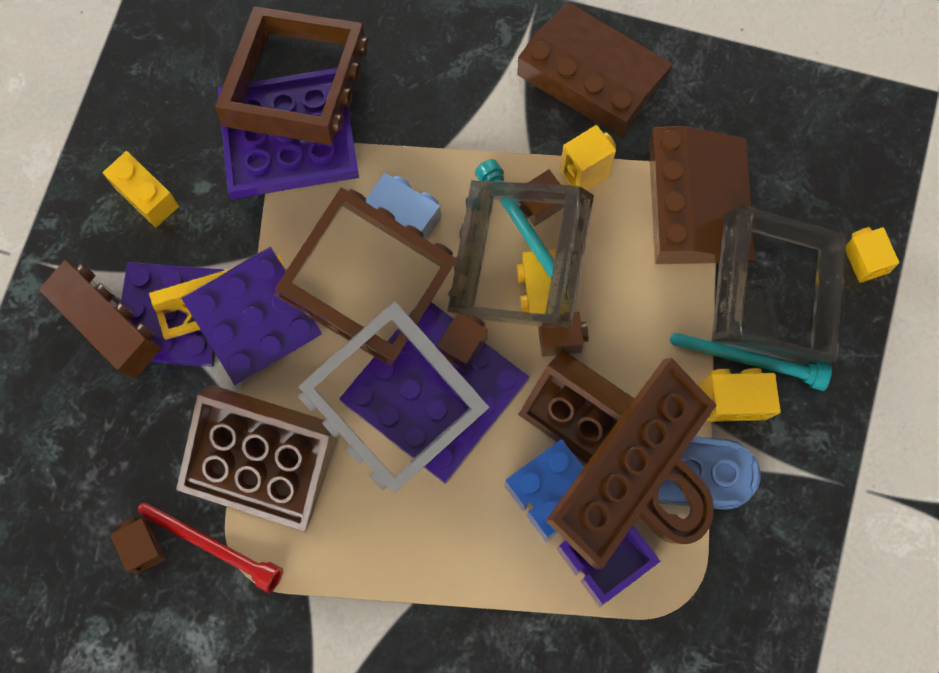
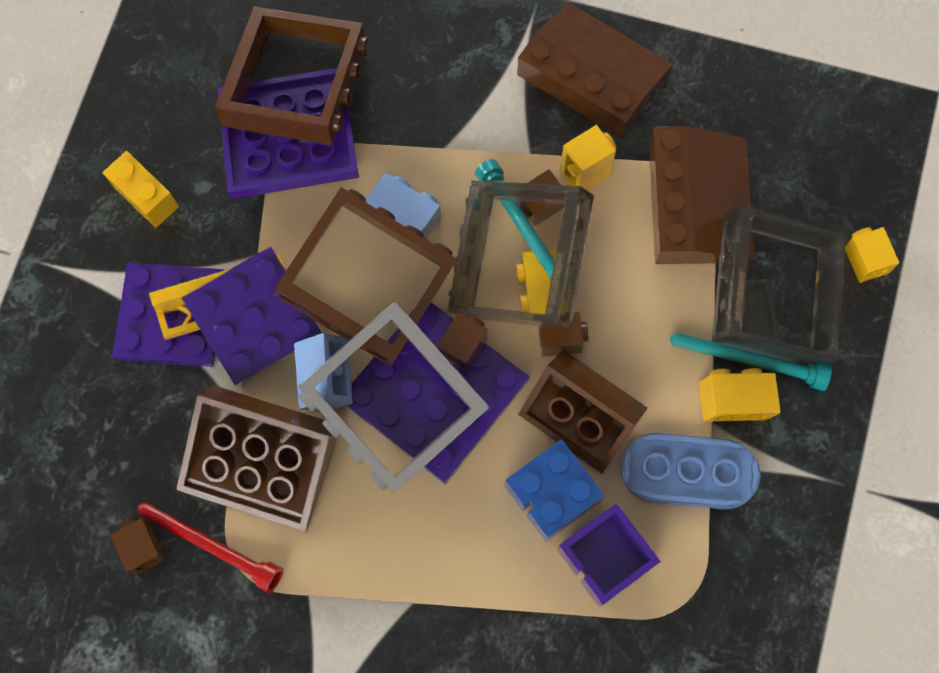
(100, 319): reddish brown brick -> none
(310, 356): none -> light blue brick
(631, 466): reddish brown plate -> none

